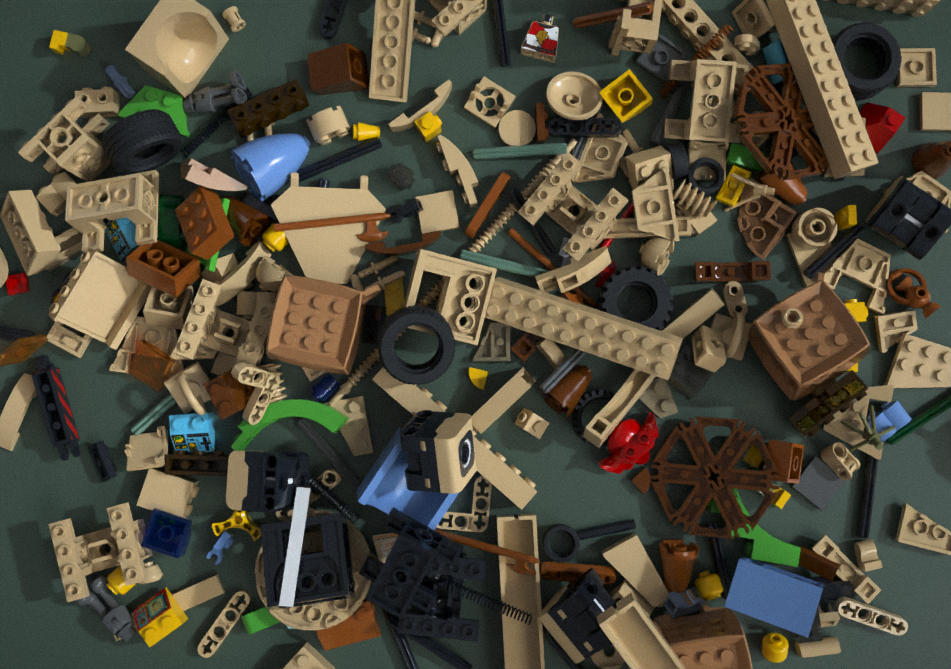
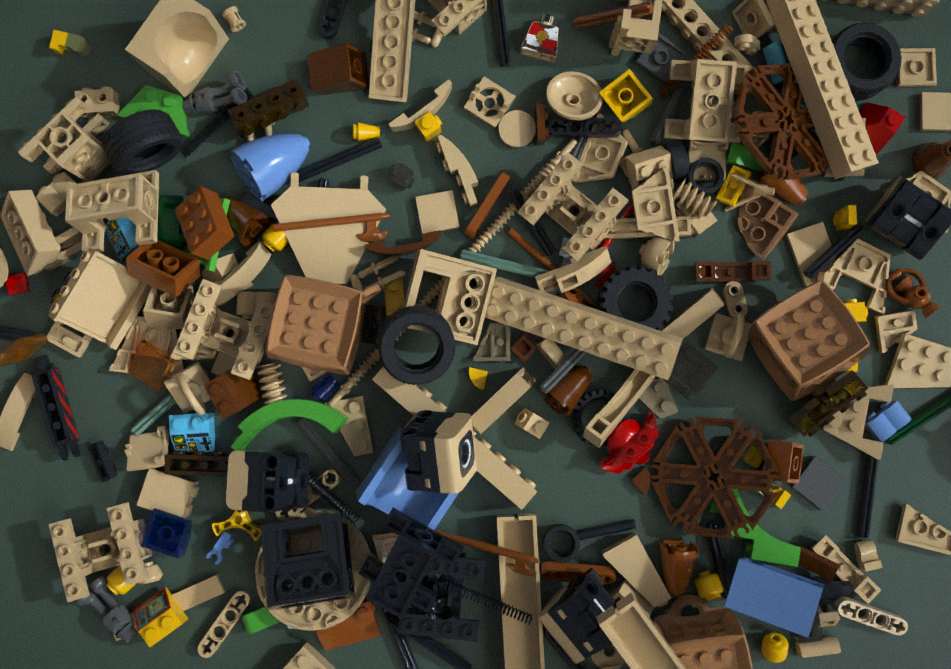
(119, 81): sand blue axle -> none
(208, 177): brick -> none
(252, 413): tan beam -> none
(270, 274): tan cylinder -> none
(294, 547): white sticker -> none
(328, 125): tan brick -> none
(407, 210): black bar -> none
(470, 517): tan beam -> none
(520, 151): sand green axle -> none
(684, 602): sand blue leg -> none
(708, 349): tan brick -> none
(792, 312): tan plate -> none
(823, 225): tan brick -> none
(839, 460): tan piece -> none
(871, 436): olive plant -> none

